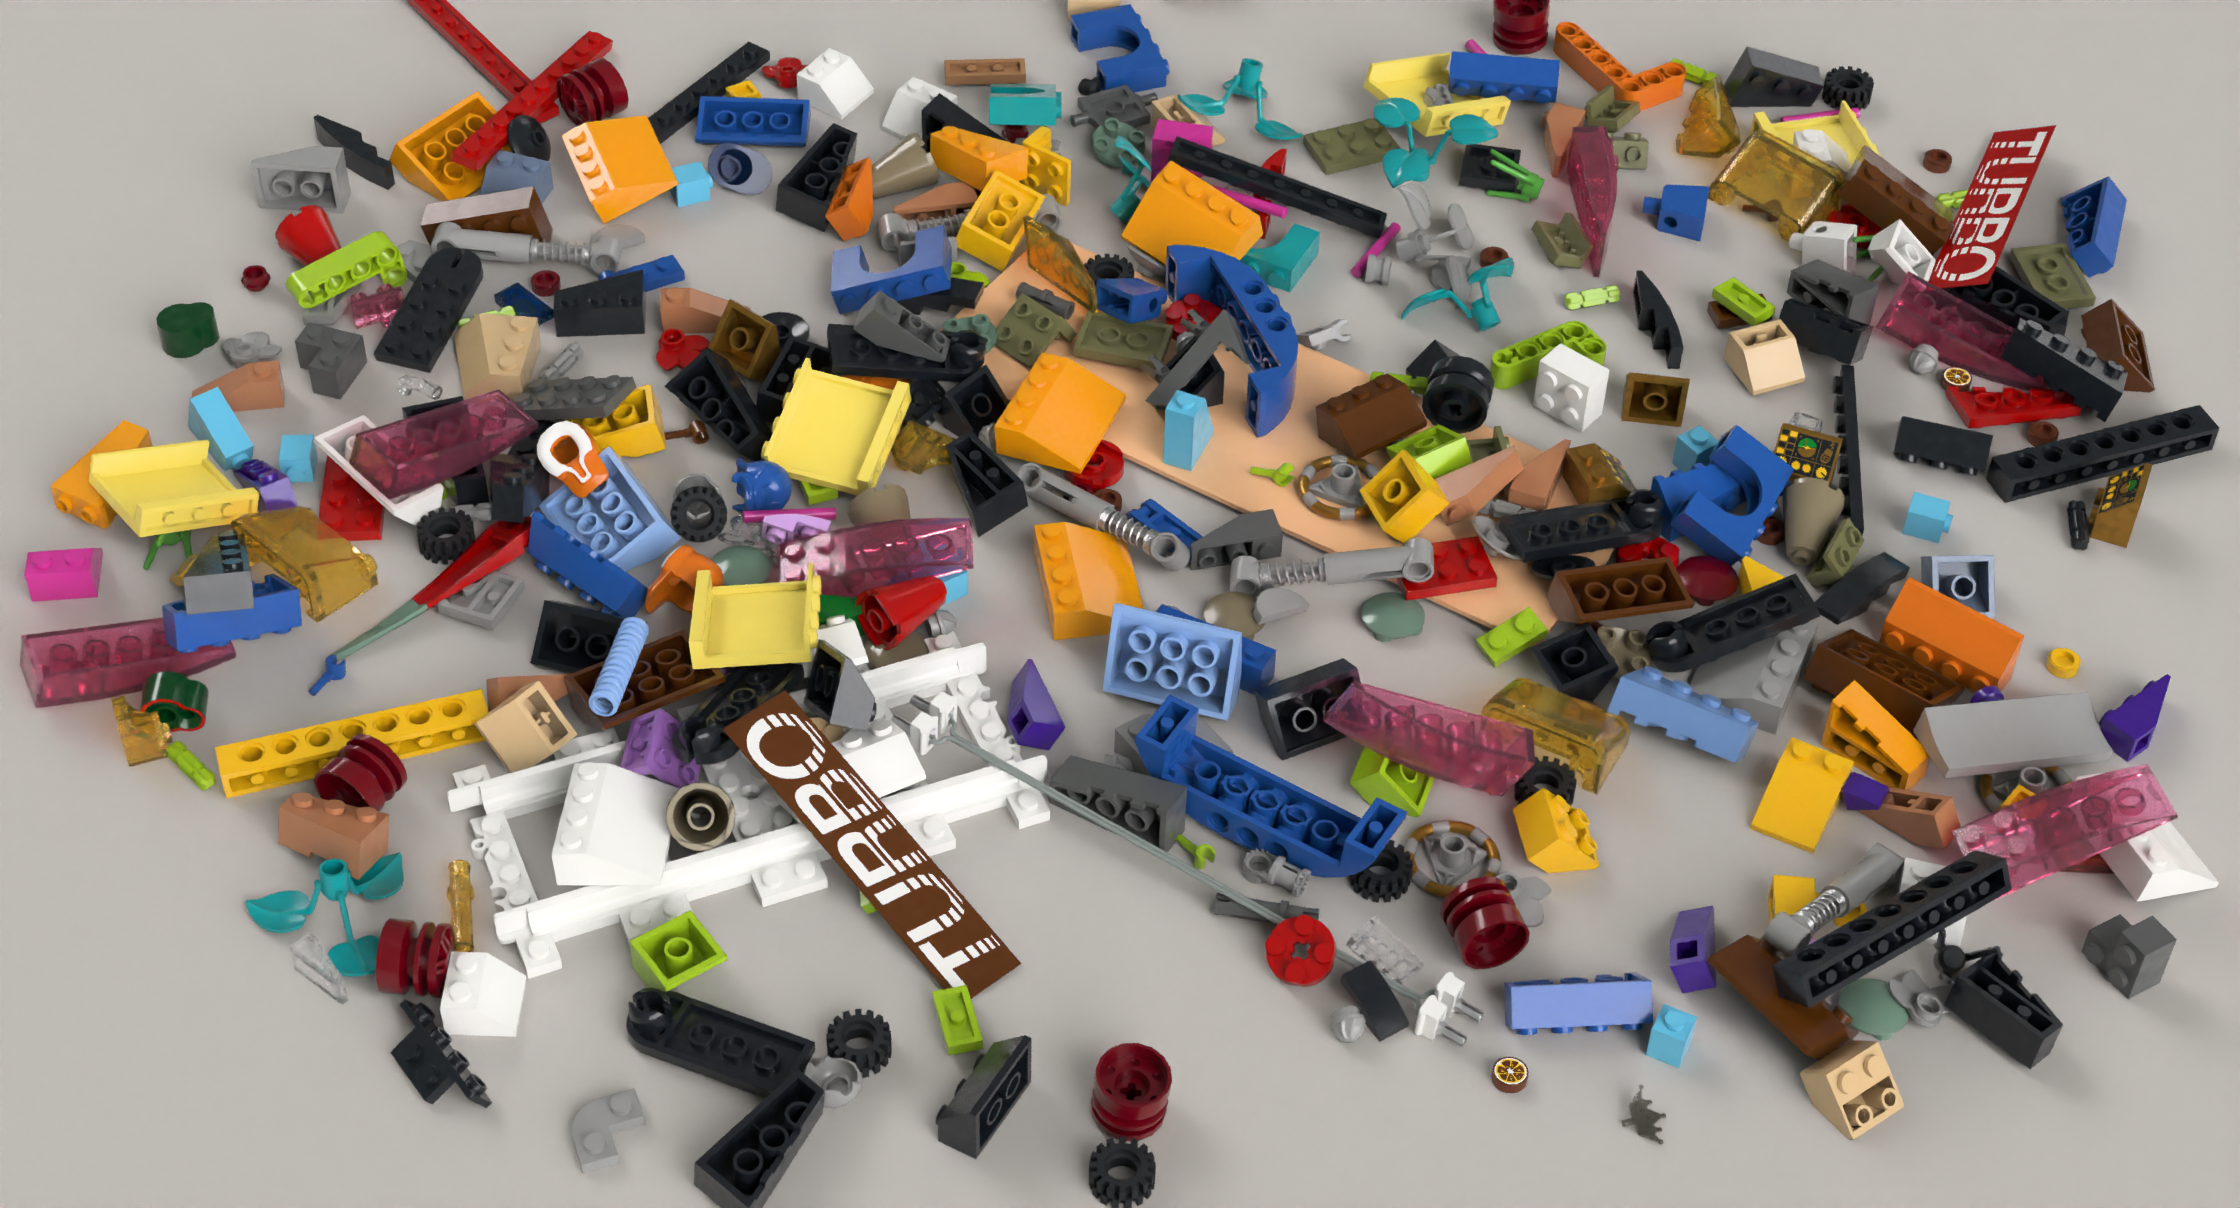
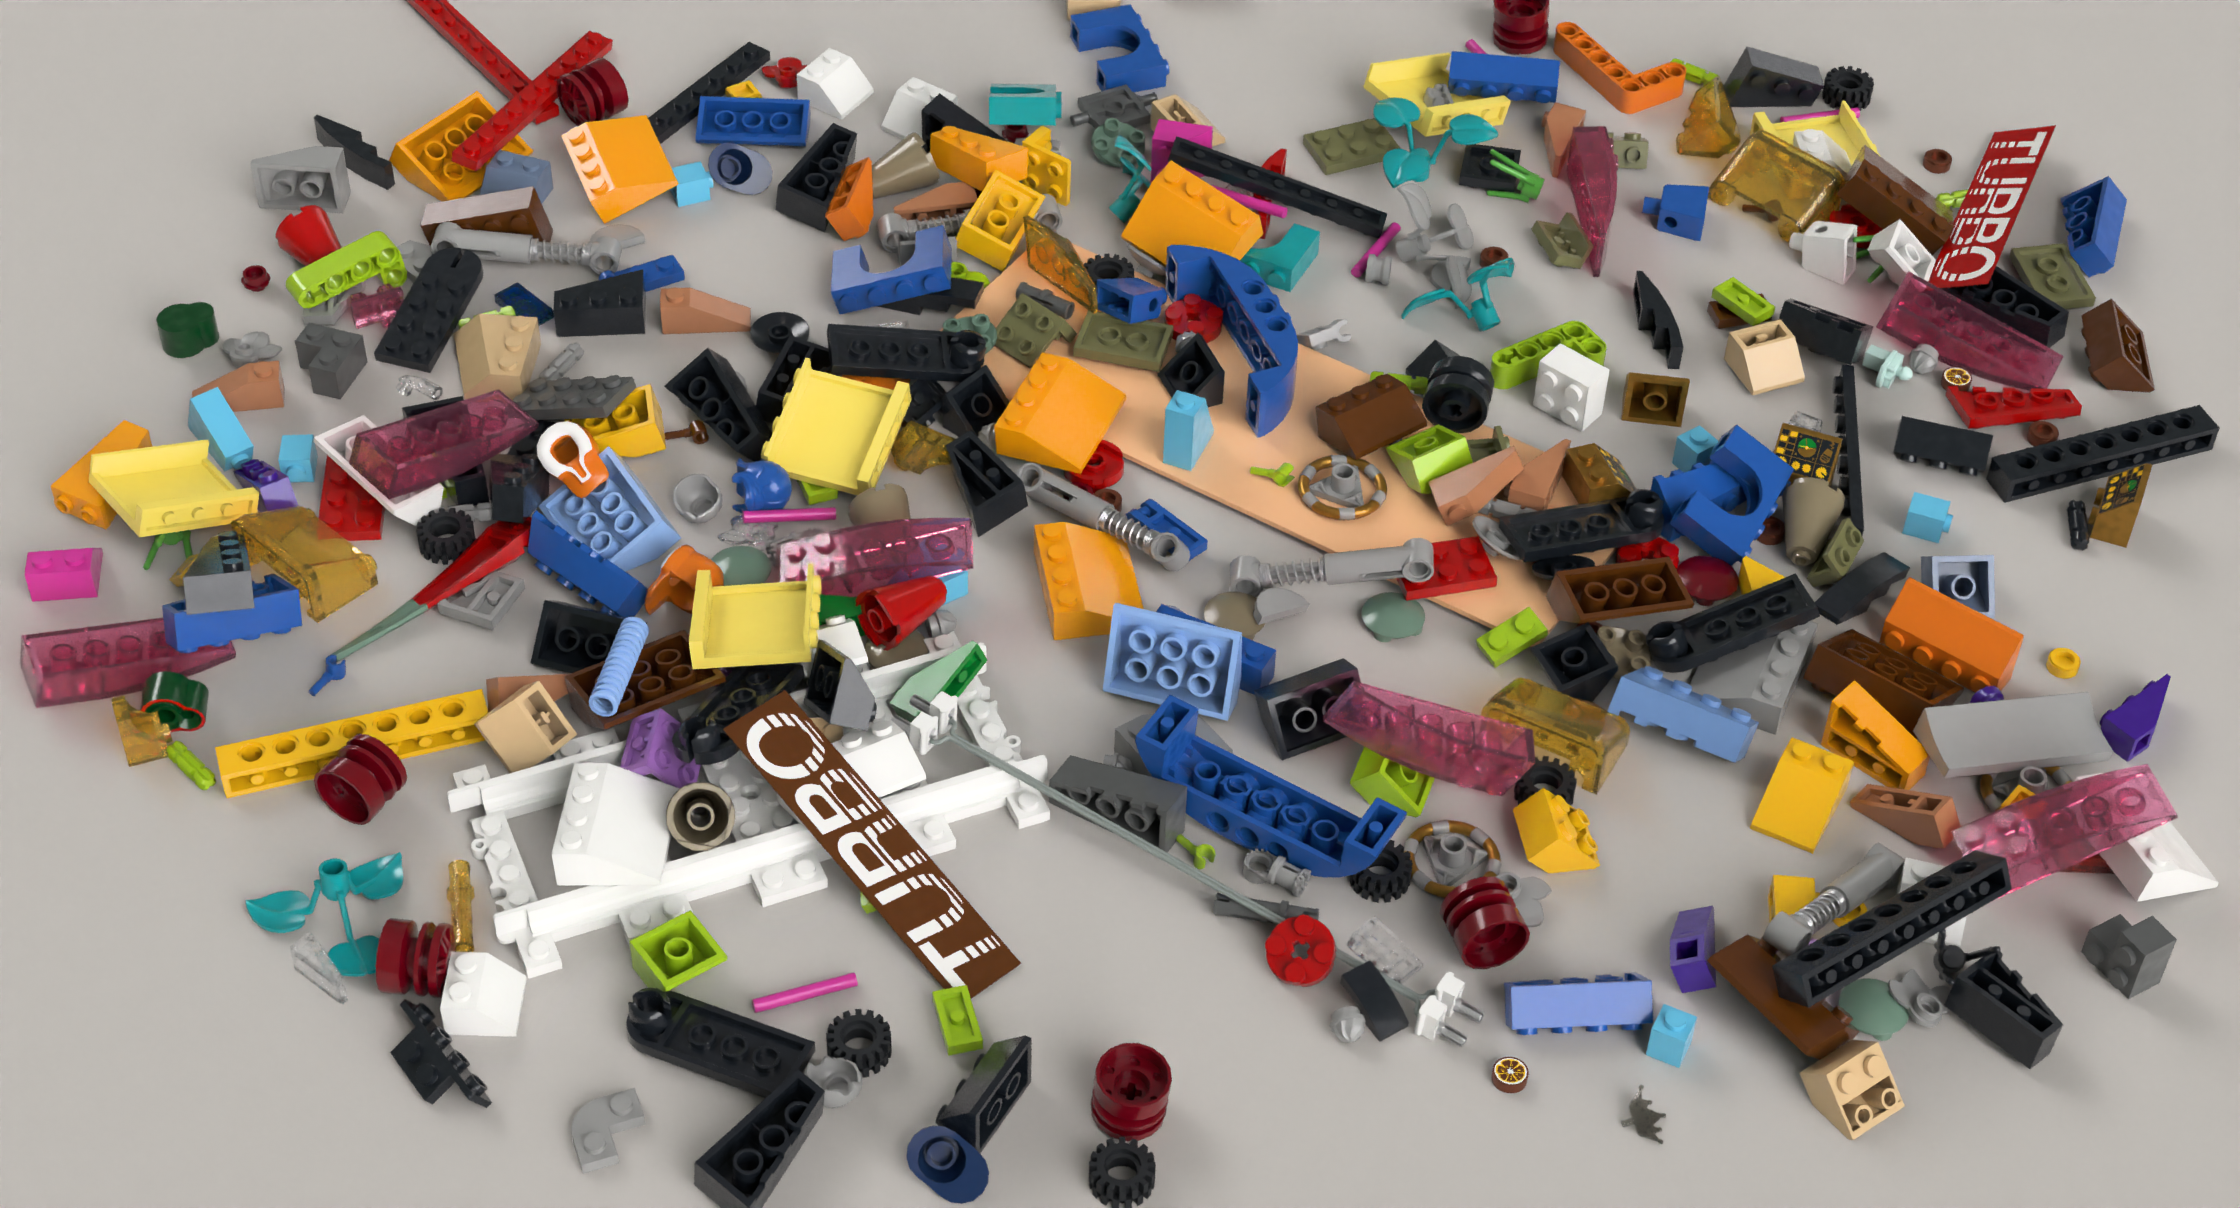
(334, 831): nougat wedge -> none
(528, 138): black dish -> none
(545, 283): dark red tile -> none
(679, 349): red plate -> none
(679, 514): black tyre -> none
(746, 341): pearl gold slope -> none
(784, 527): lavender slope -> none
(804, 992): none -> dark pink bar
(898, 329): dark grey slope -> none
(947, 1164): none -> dark blue piece
(948, 675): none -> slope
(985, 71): medium nougat plate -> none
(1032, 711): dark purple slope -> none
(1089, 86): black piece -> none
(1221, 330): dark grey hose -> none
(1246, 84): teal plant -> none
(1248, 535): dark grey slope -> none
(1403, 497): yellow slope -> none
(1592, 297): lime axle -> none
(1608, 112): olive bracket -> none
(1833, 290): dark grey wedge -> none
(1863, 793): dark purple slope -> none
(1887, 364): none -> light aqua piece
(2066, 367): black wedge -> none

